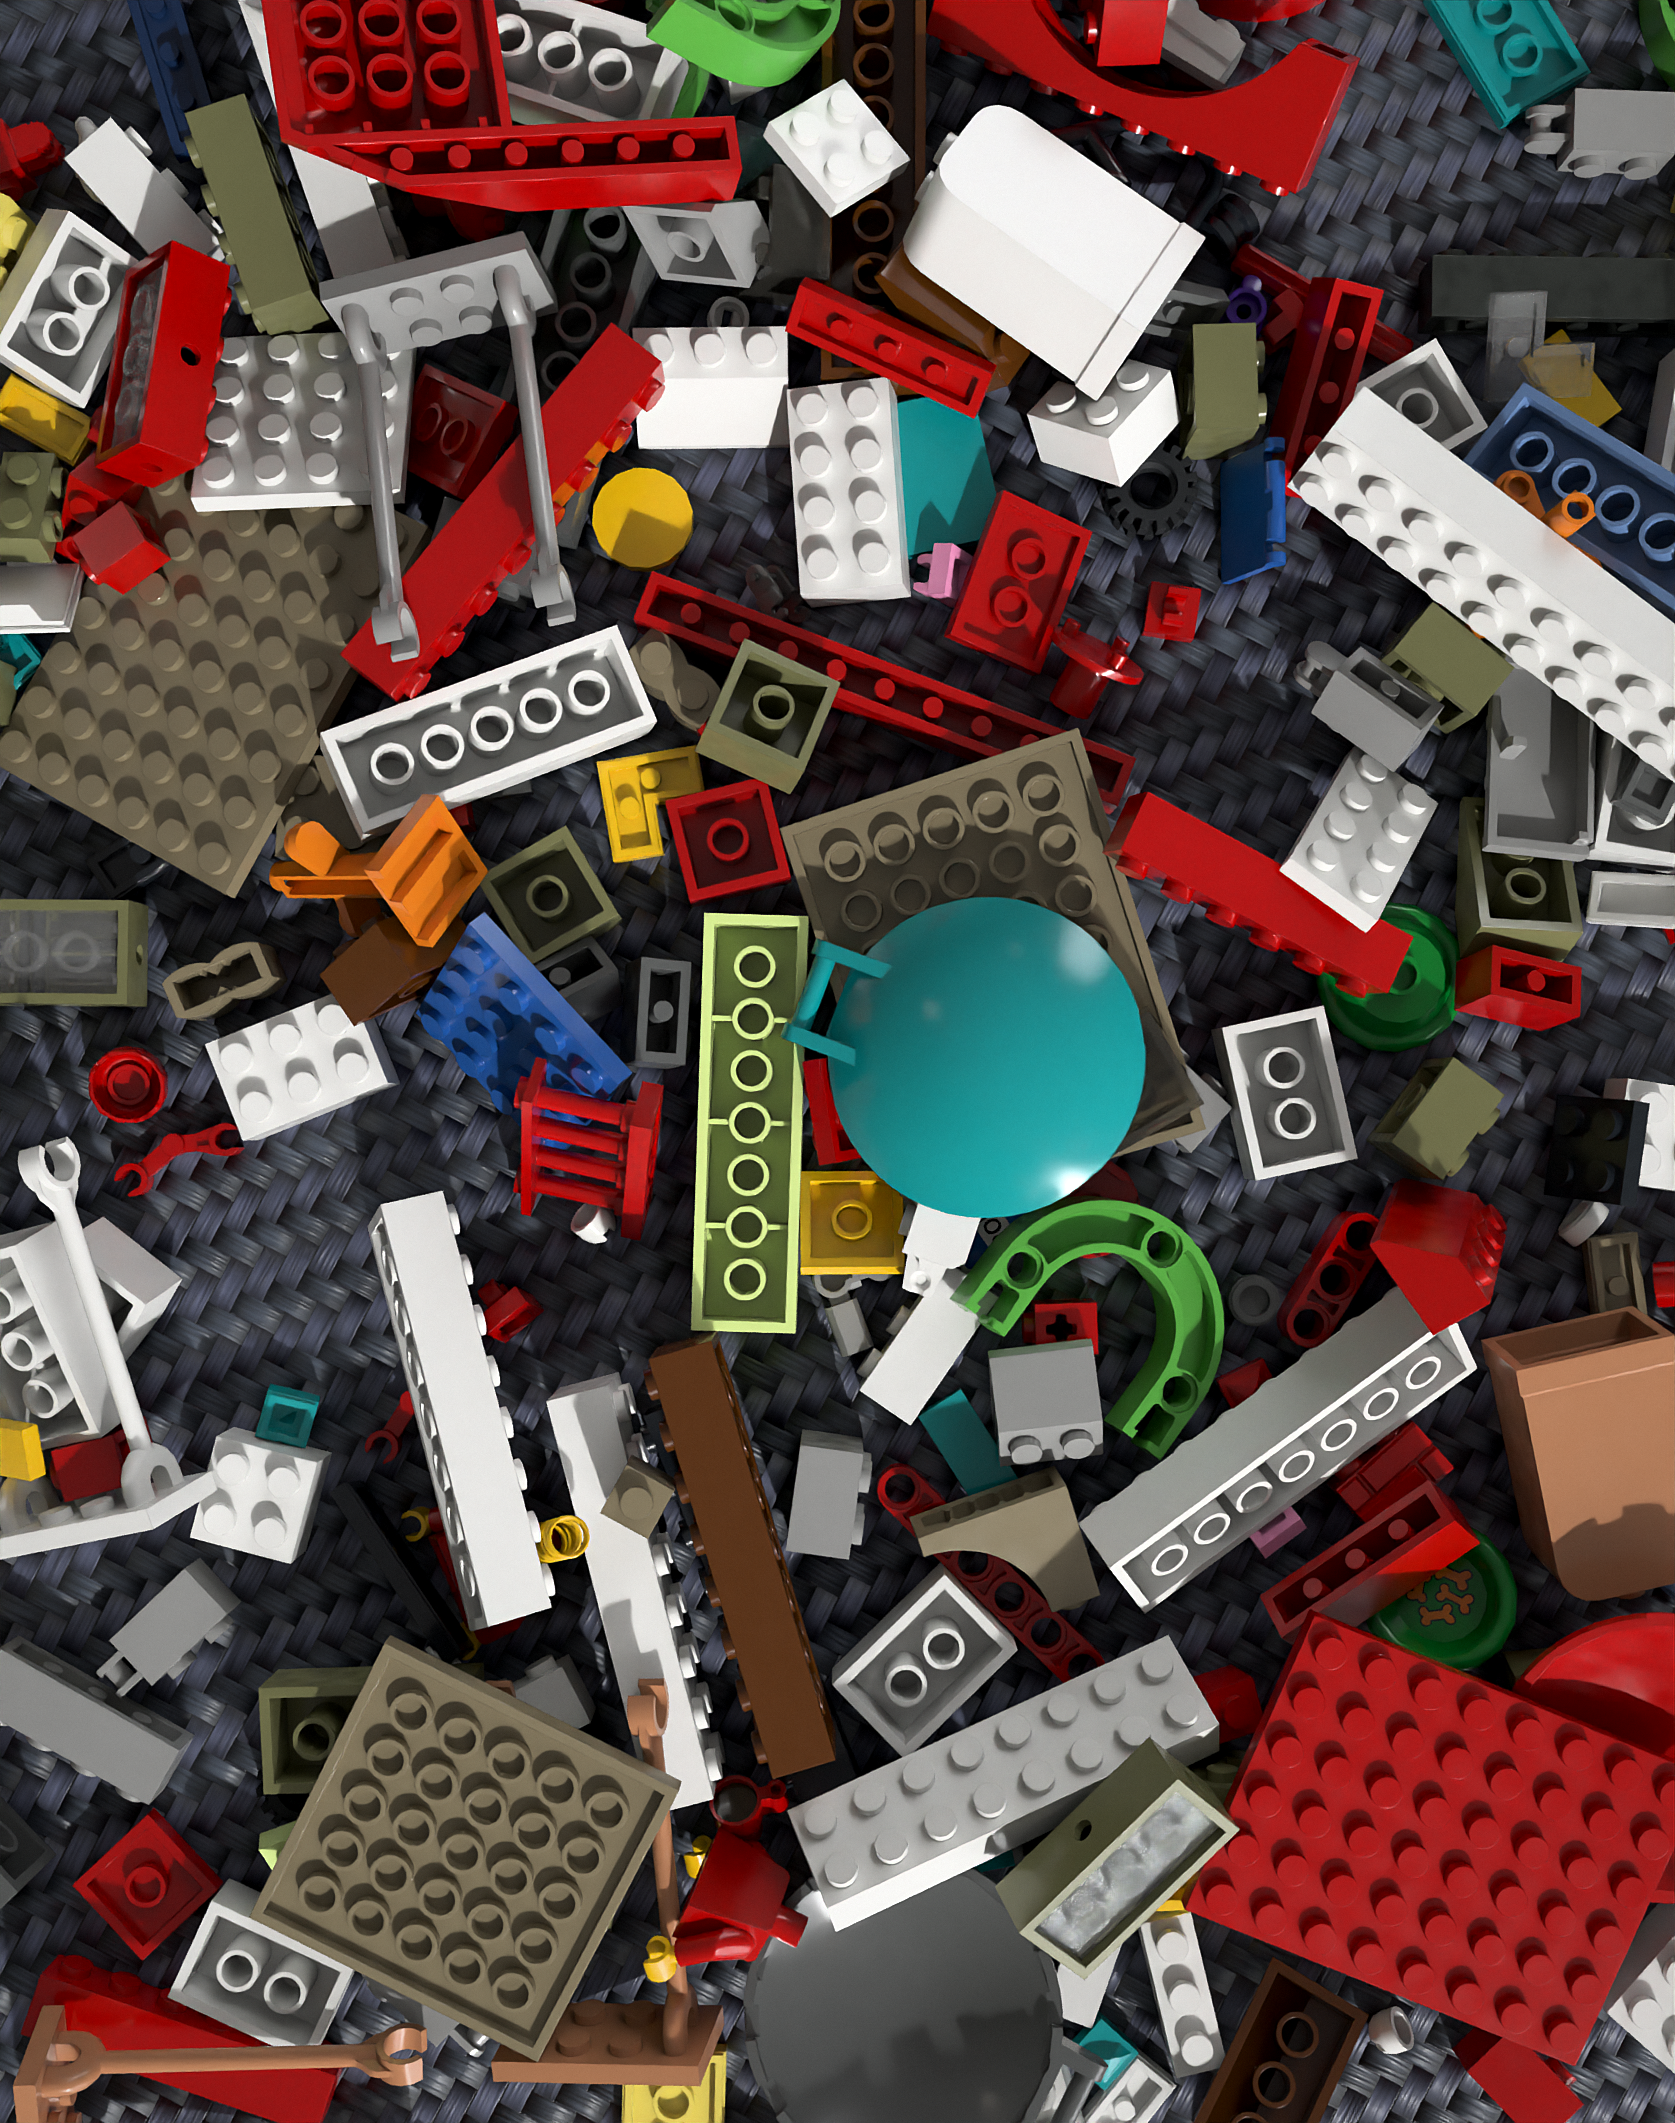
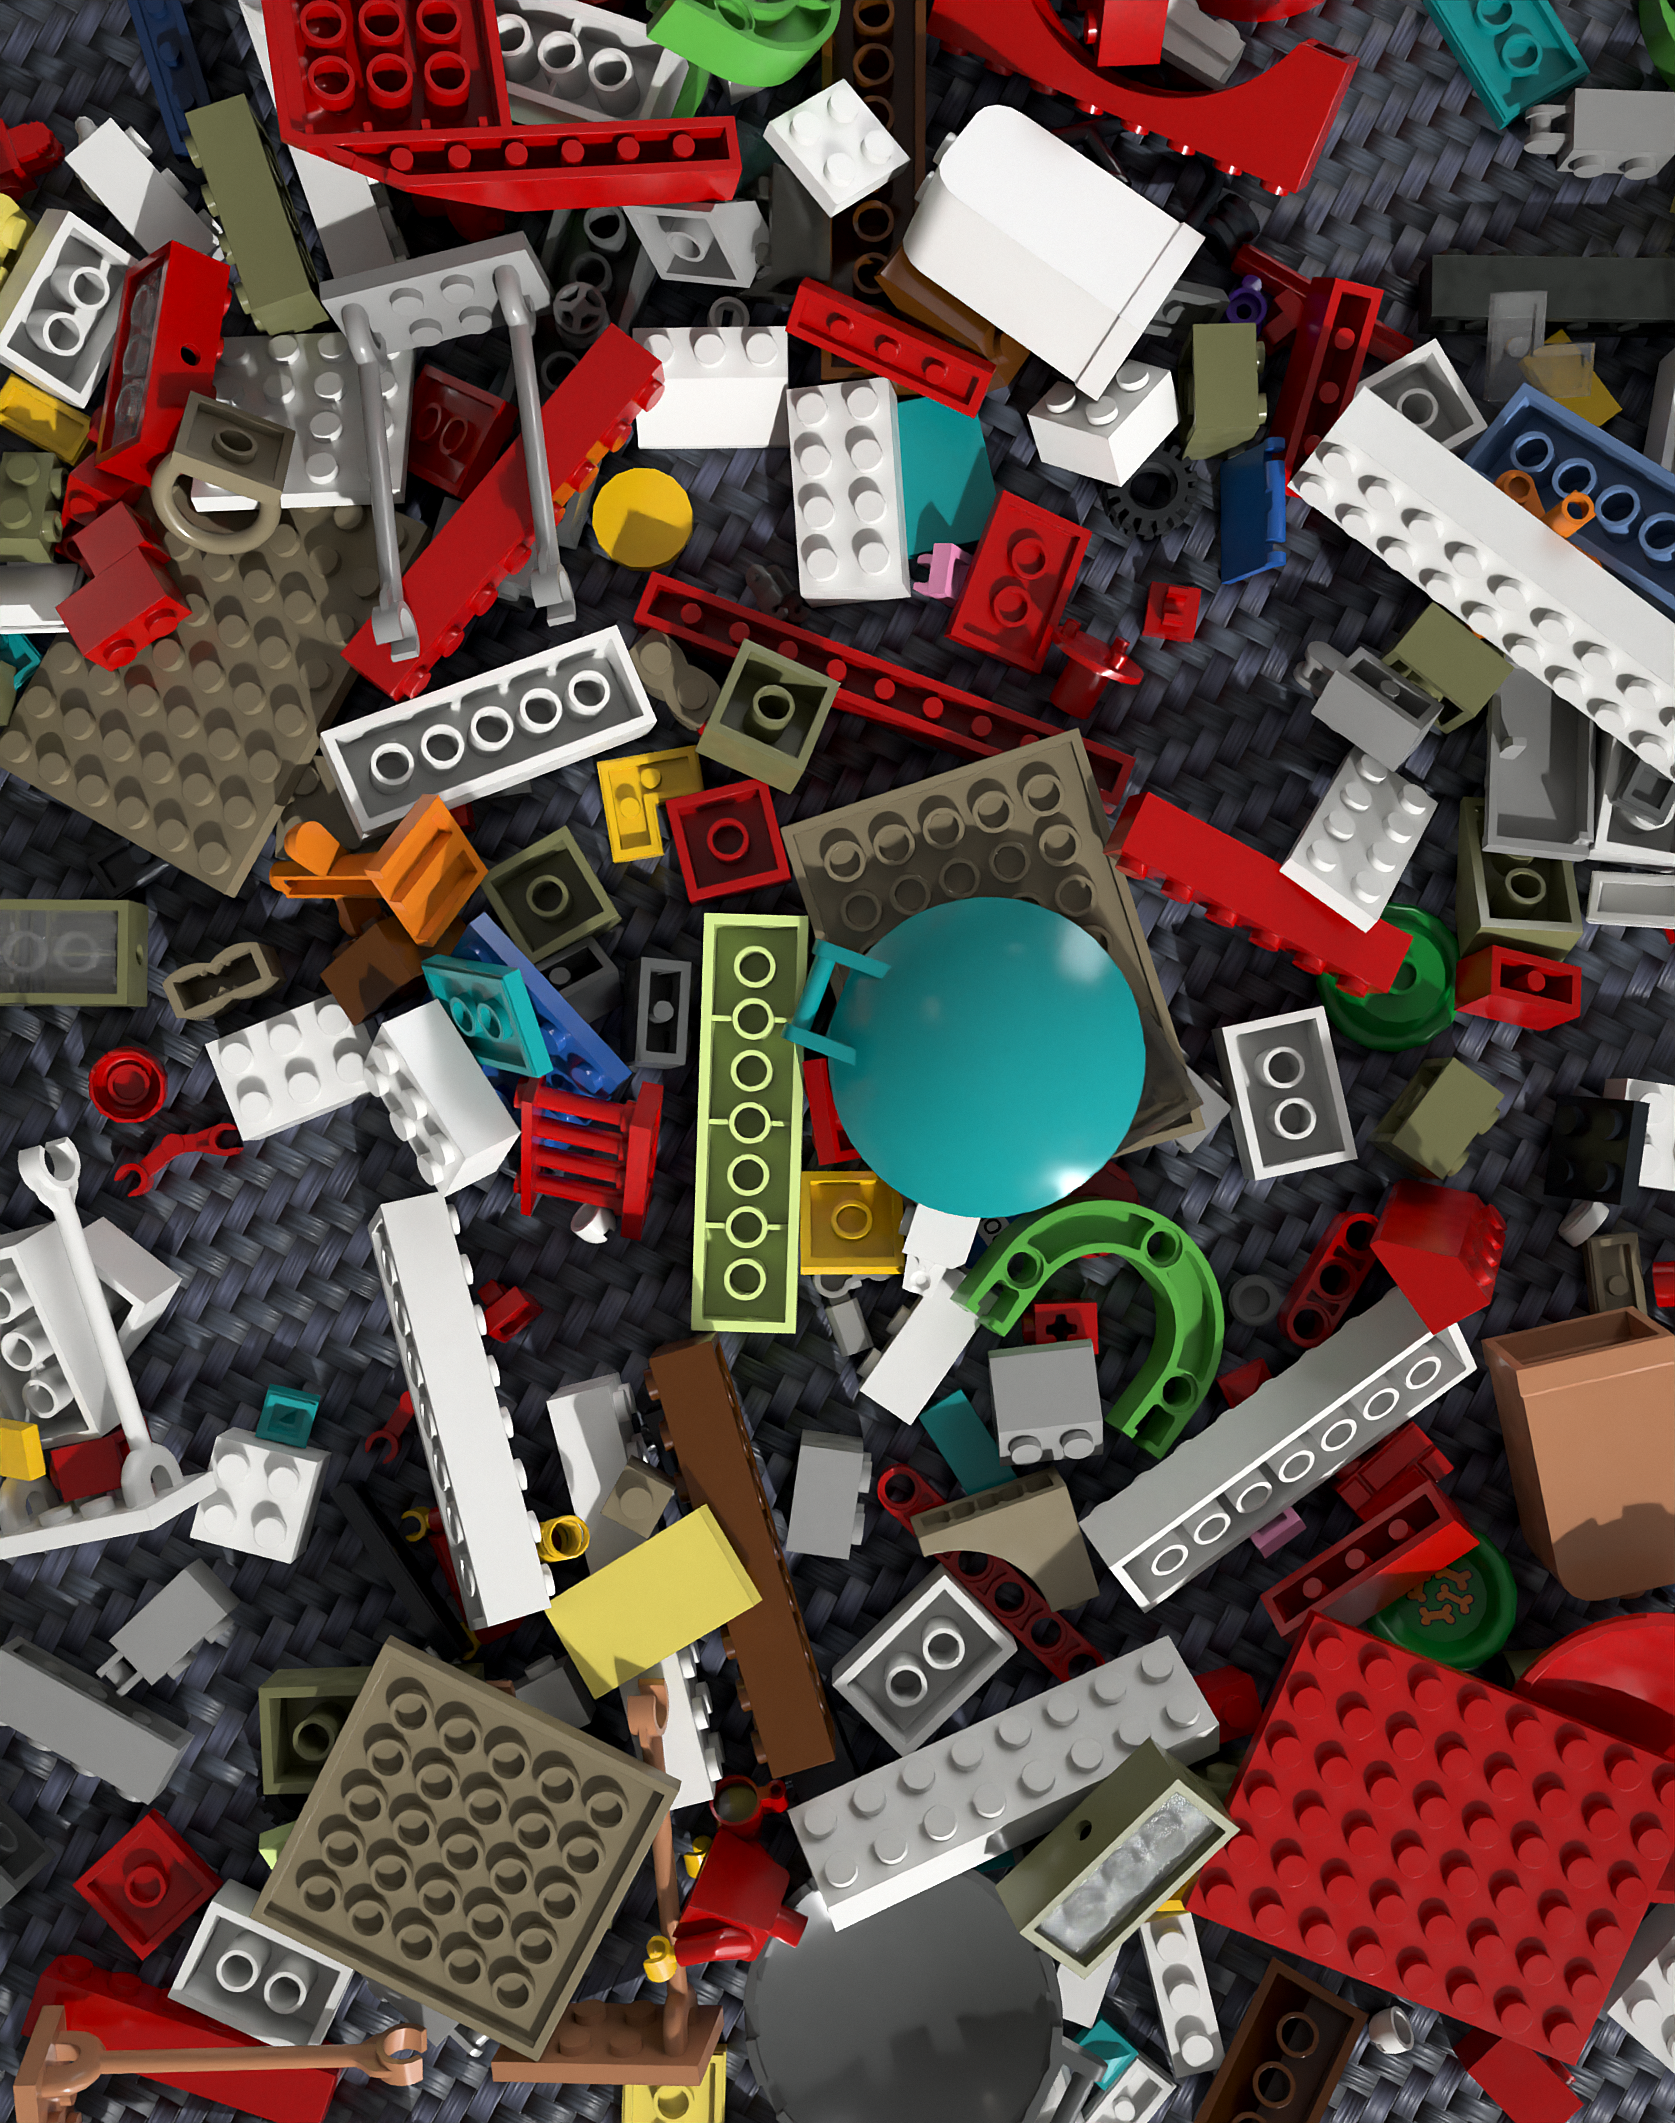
(124, 610): none -> red brick
(232, 453): none -> dark tan tile
(439, 1098): none -> white brick
(490, 1013): none -> teal tile
(579, 302): none -> dark grey wheel
(652, 1602): none -> light yellow tile

